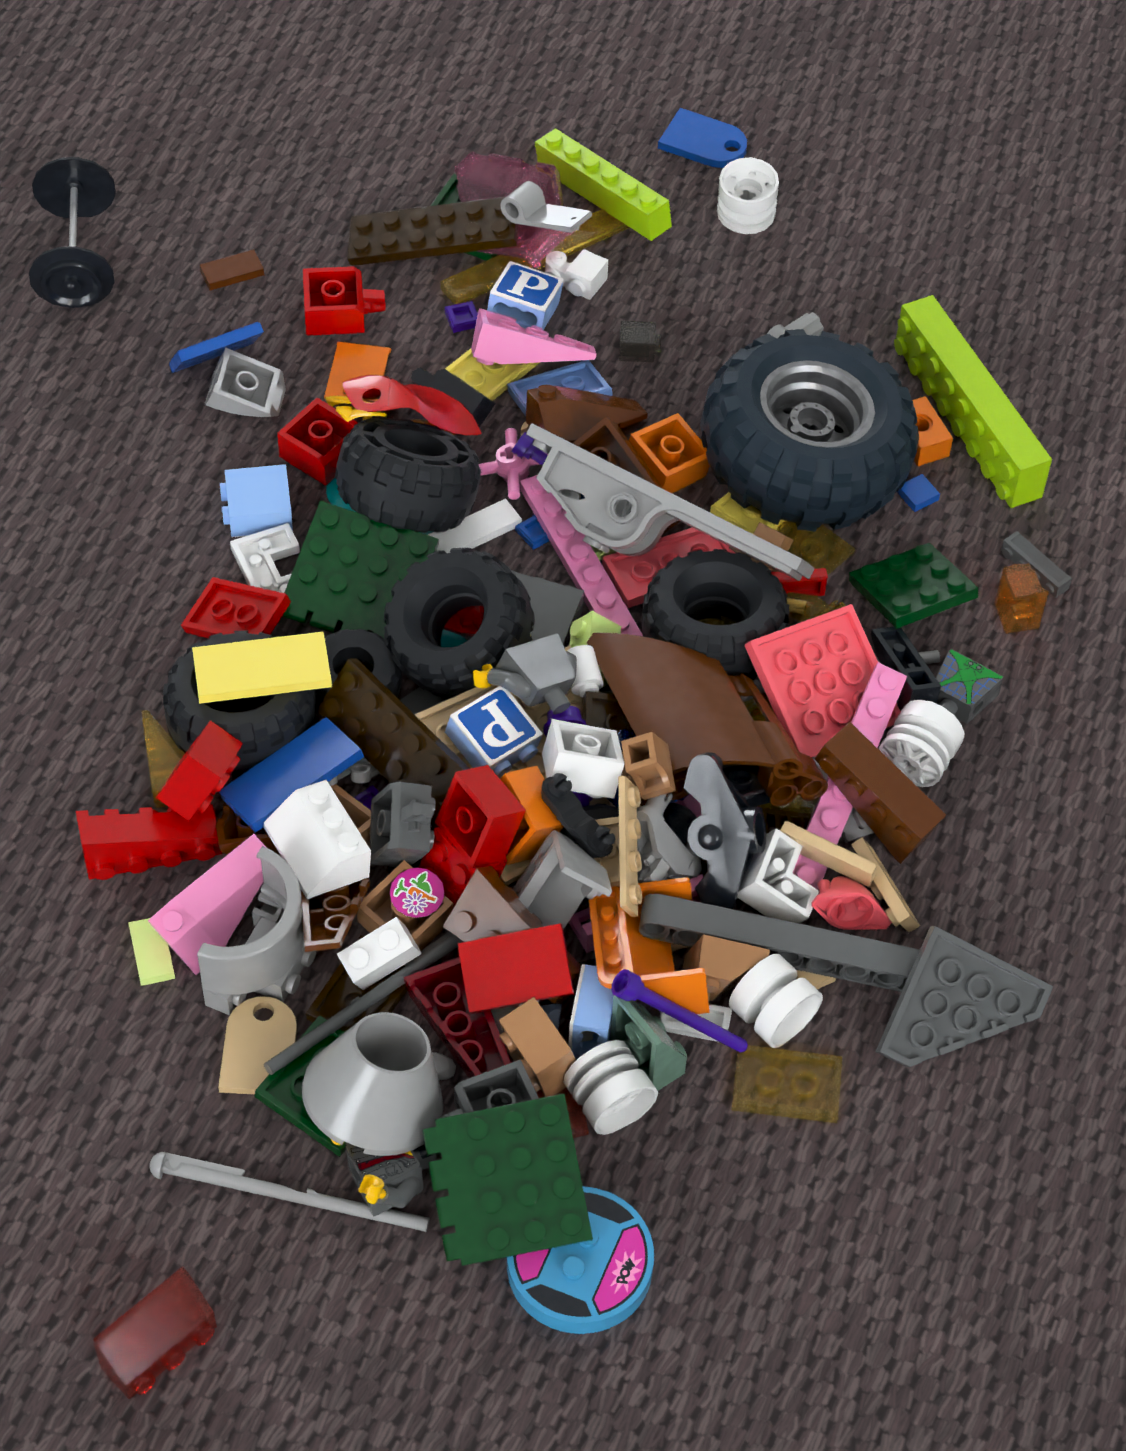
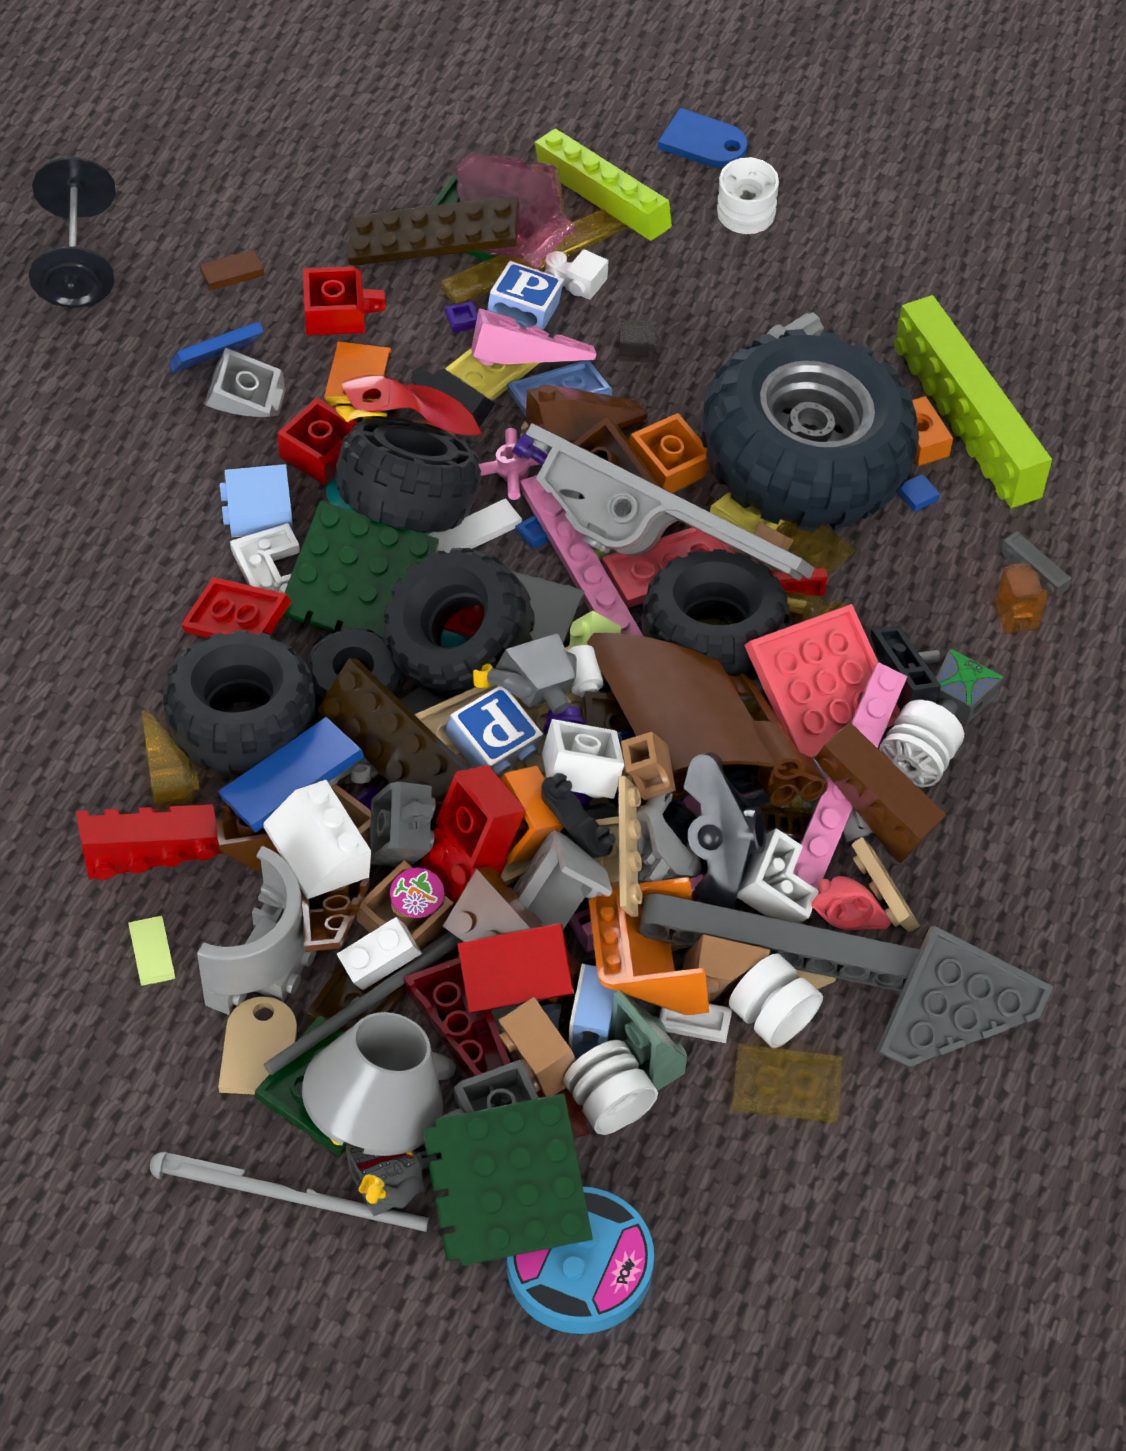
(155, 1334): clear red slope -> none
(201, 771): red brick -> none
(211, 904): bright pink wedge -> none
(261, 667): light yellow tile -> none
(528, 207): light grey door -> none
(630, 987): dark purple piece -> none
(831, 855): tan tile -> none
(913, 585): dark green plate -> none

